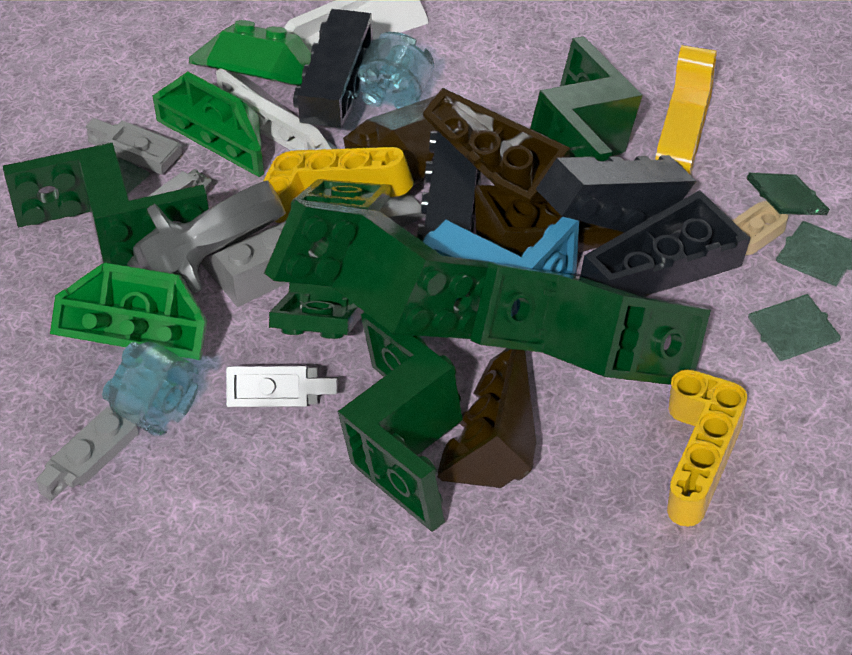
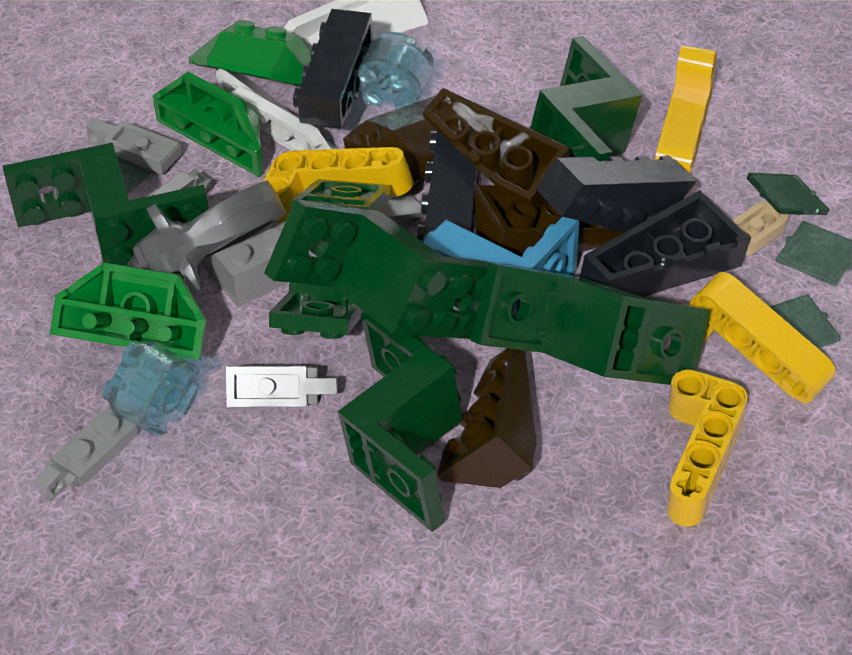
(764, 337): none -> yellow beam

